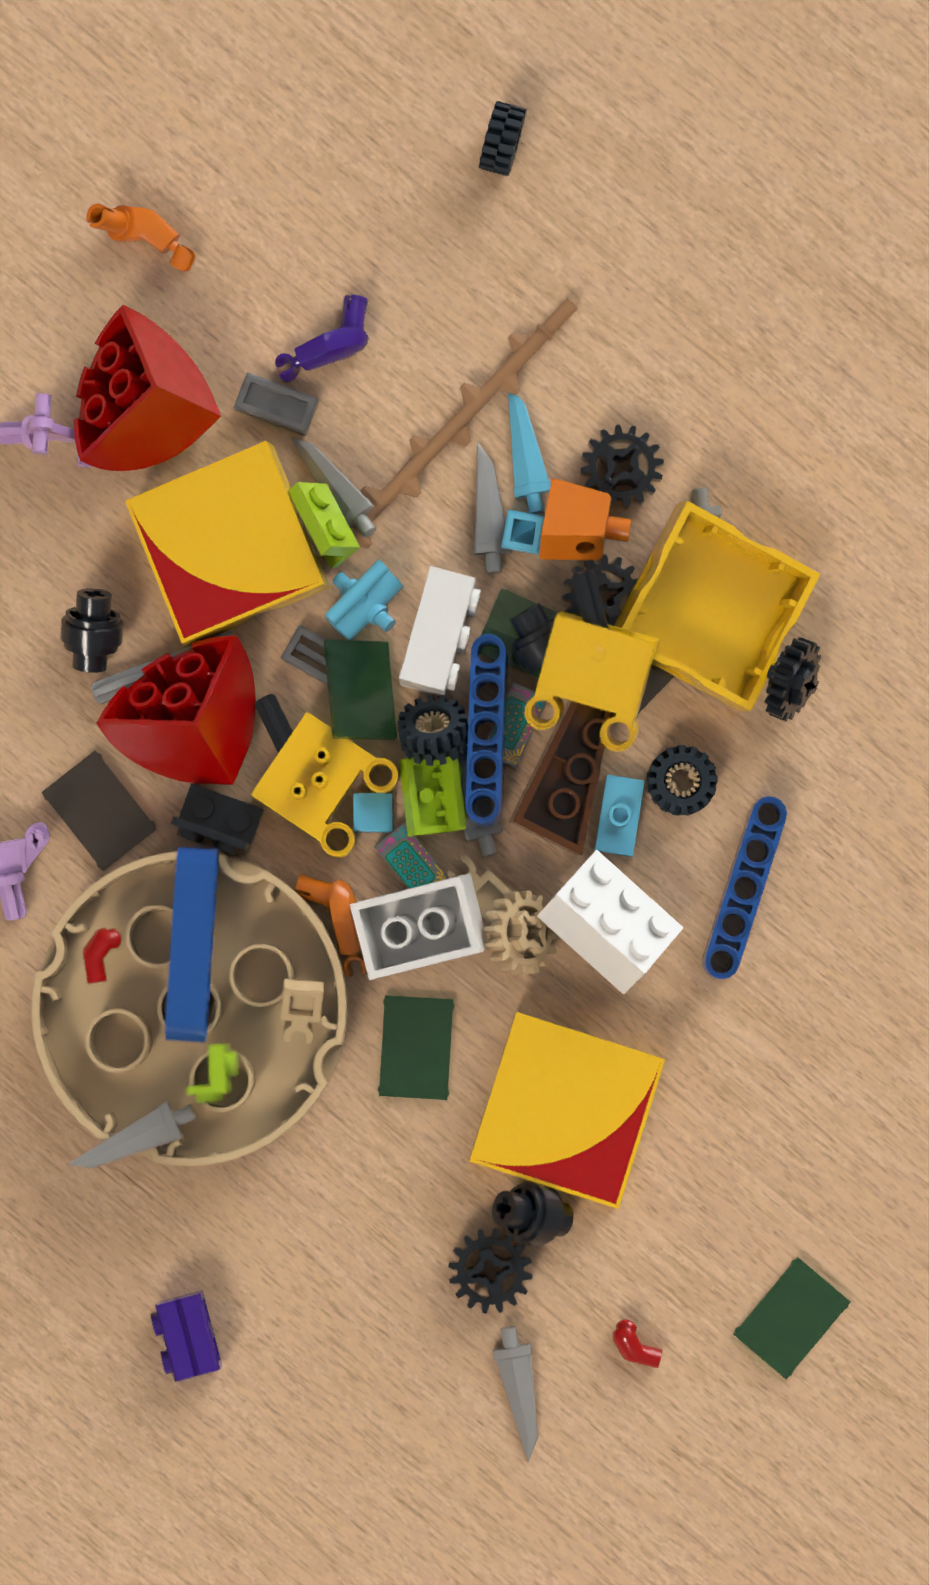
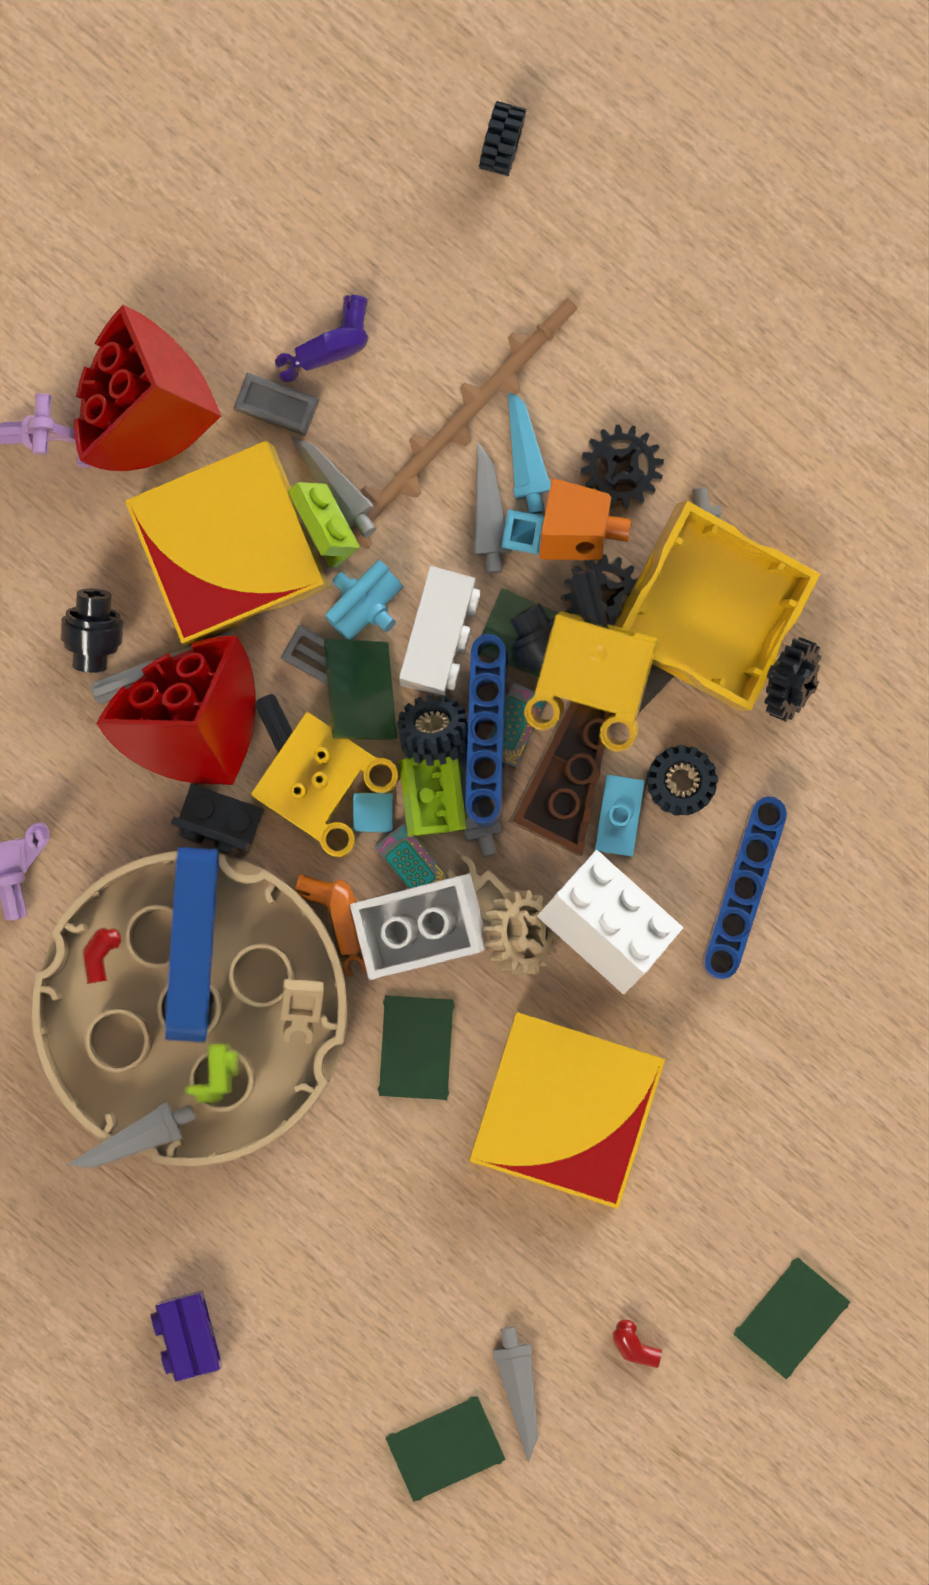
(99, 810): clear smoke piece -> none
(140, 224): orange arm -> none
(445, 1448): none -> clear green piece
(494, 1287): black gear -> none
(532, 1214): black piece -> none

